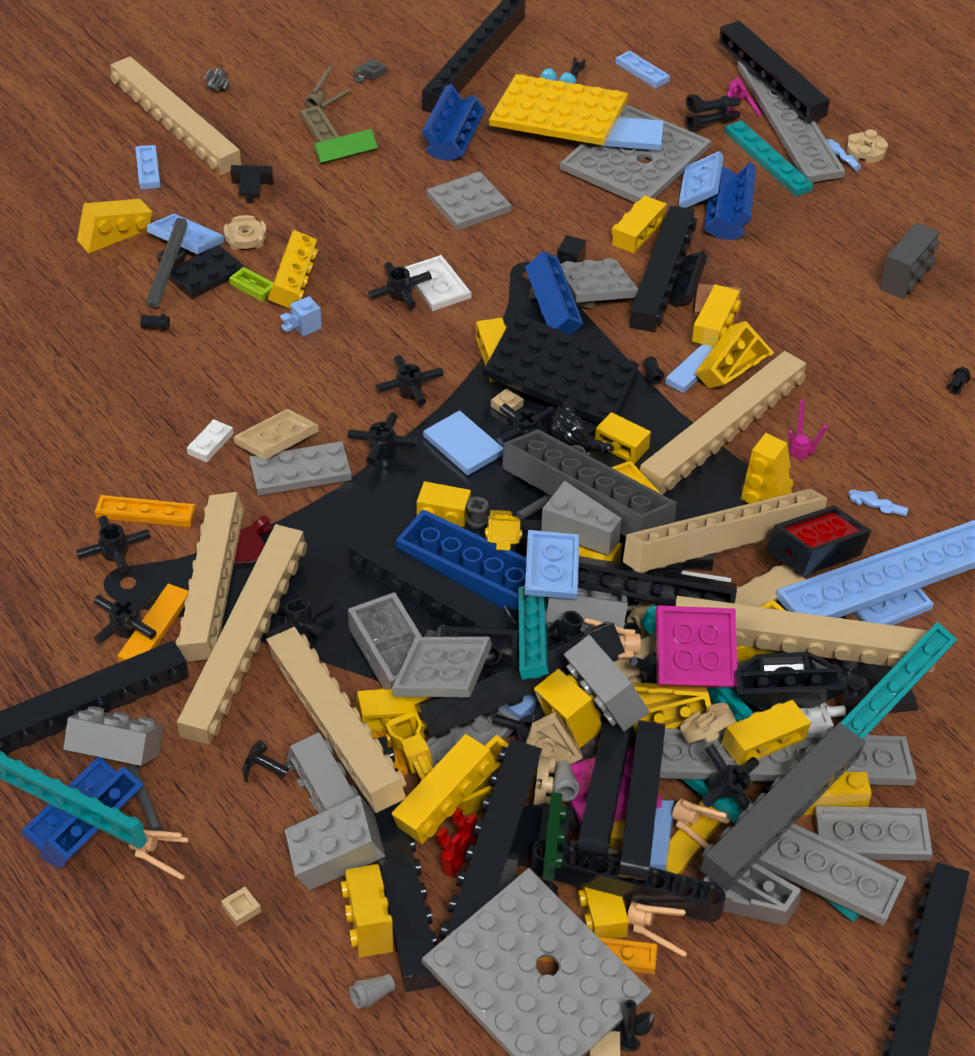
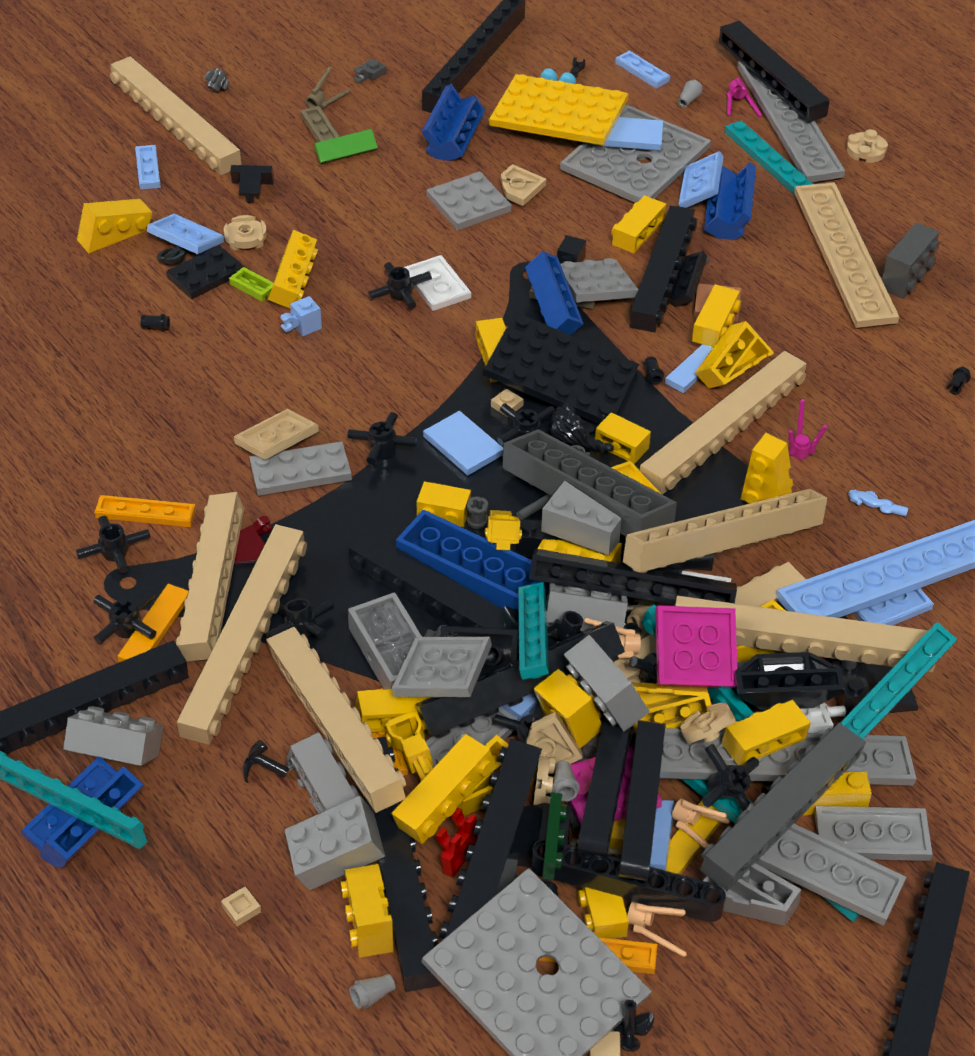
(145, 801): dark grey bar -> none
(152, 838): light nougat plant -> none
(166, 263): dark grey axle -> none
(210, 440): white plate -> none
(409, 380): black bar -> none
(521, 184): none -> tan plate
(552, 564): light blue tile -> none
(690, 92): none -> light grey cone
(696, 105): black piece -> none
(817, 540): black brick -> none
(839, 151): light blue animal -> none
(846, 255): none -> tan plate

